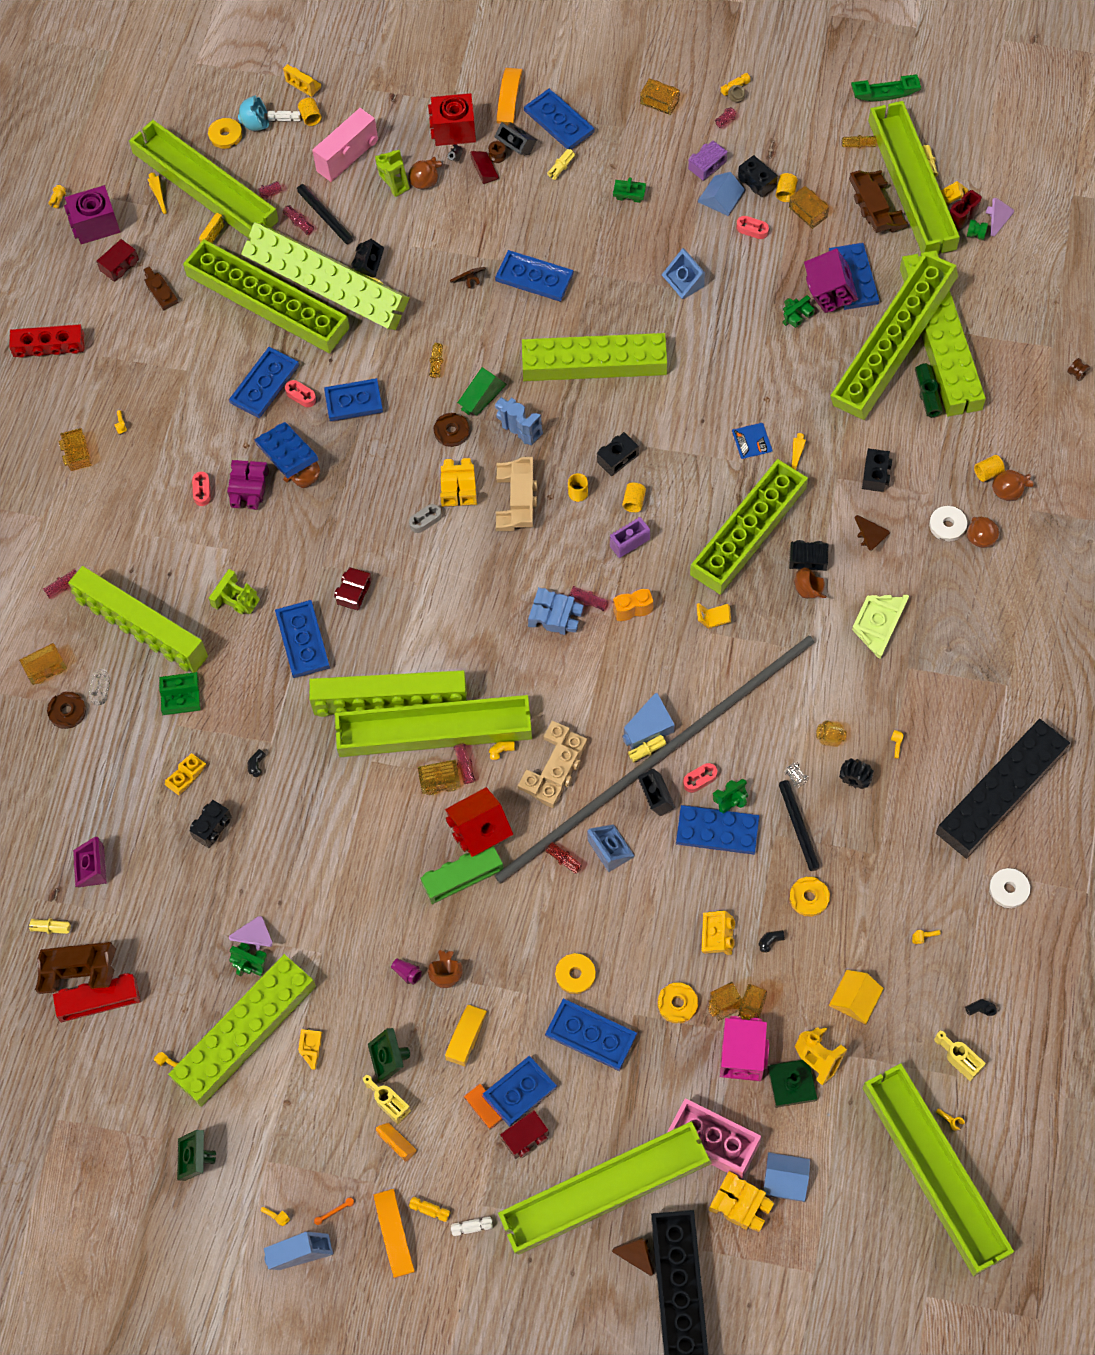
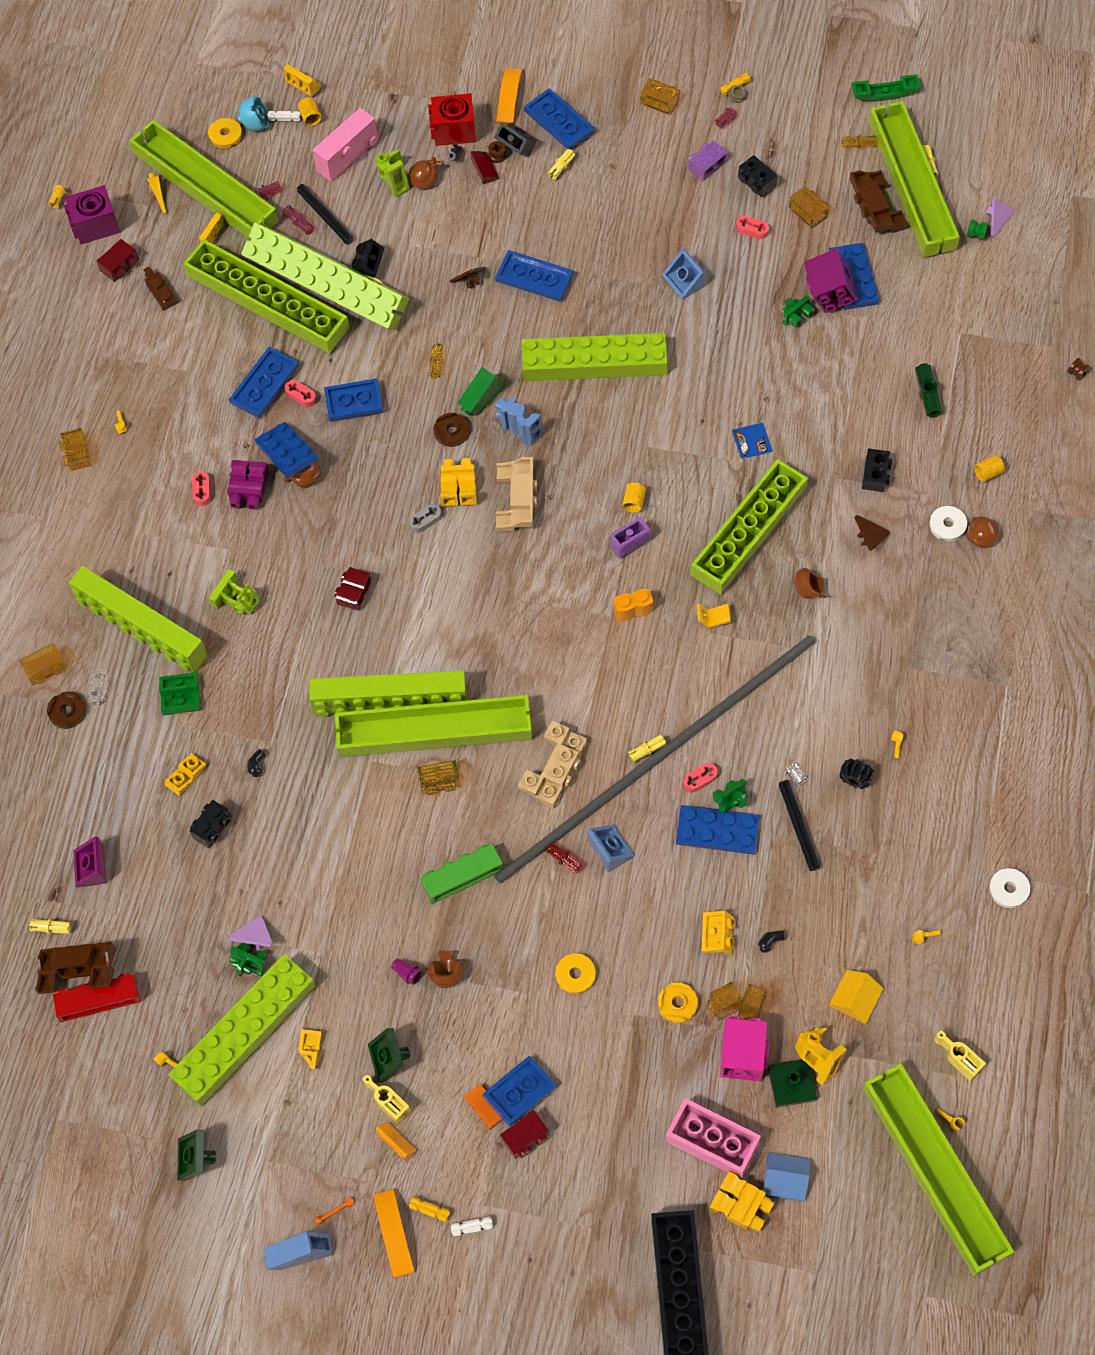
(54, 336): red brick -> none
(59, 584): clear pink pin -> none
(282, 1218): yellow hand -> none
(302, 639): blue plate -> none
(464, 763): clear pink pin -> none
(465, 1035): yellow slope -> none
(478, 822): red brick -> none
(496, 749): yellow arm -> none
(557, 614): medium blue hips -> none
(578, 480): yellow piece -> none
(588, 598): clear pink pin -> none
(591, 1034): blue plate -> none
(604, 1188): lime piece -> none
(613, 462): black brick -> none
(629, 190): green hips -> none
(637, 1254): reddish brown piece -> none
(648, 723): medium blue slope -> none
(656, 792): black brick -> none
(722, 193): medium blue slope -> none
(786, 187): yellow piece -> none
(798, 447): yellow piece -> none
(806, 907): yellow tile -> none
(808, 555): black brick -> none
(831, 733): clear yellow head -> none
(878, 620): yellowish green wing -> none
(894, 335): lime brick -> none
(949, 353): lime piece -> none
(953, 192): yellow bracket -> none
(965, 209): dark red brick -> none
(981, 1006): black arm -> none
(1002, 788): black brick -> none
(1010, 484): dark orange hat -> none

